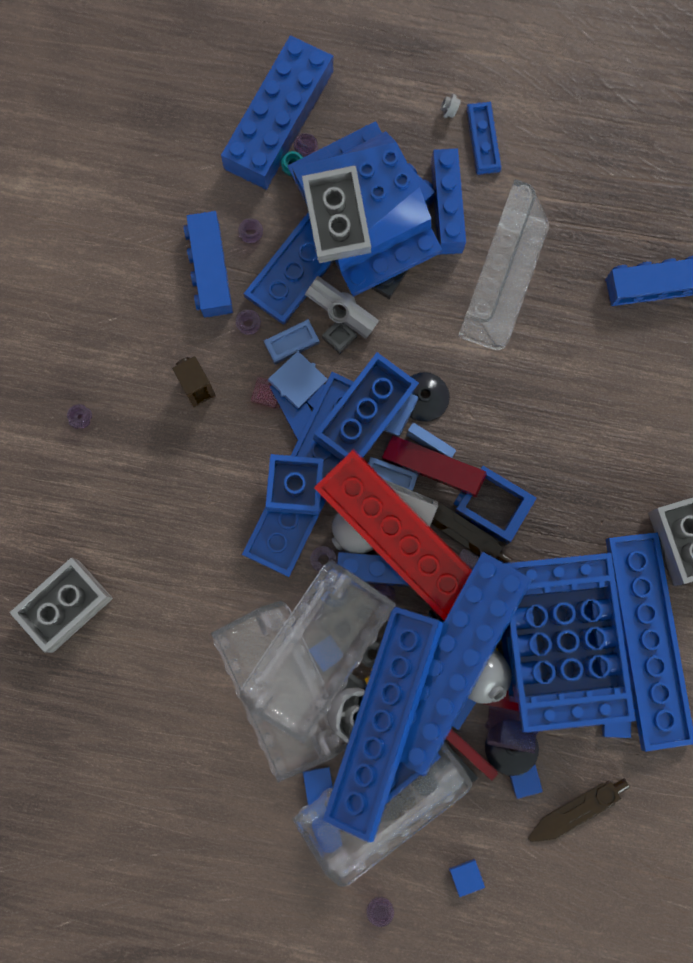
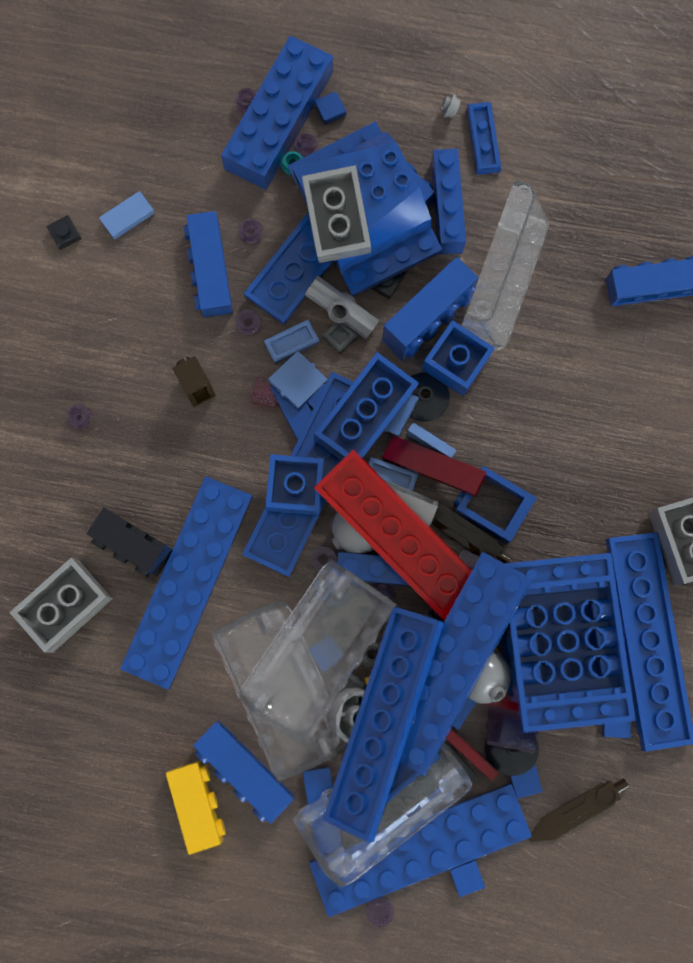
(63, 232): none -> black plate
(126, 215): none -> medium blue tile
(129, 543): none -> black wedge
(186, 583): none -> blue plate
(195, 807): none -> yellow brick
(243, 95): none -> clear purple plate
(244, 772): none -> blue brick
(330, 108): none -> blue tile
(430, 309): none -> blue brick
(449, 840): none -> blue plate
(457, 358): none -> blue brick

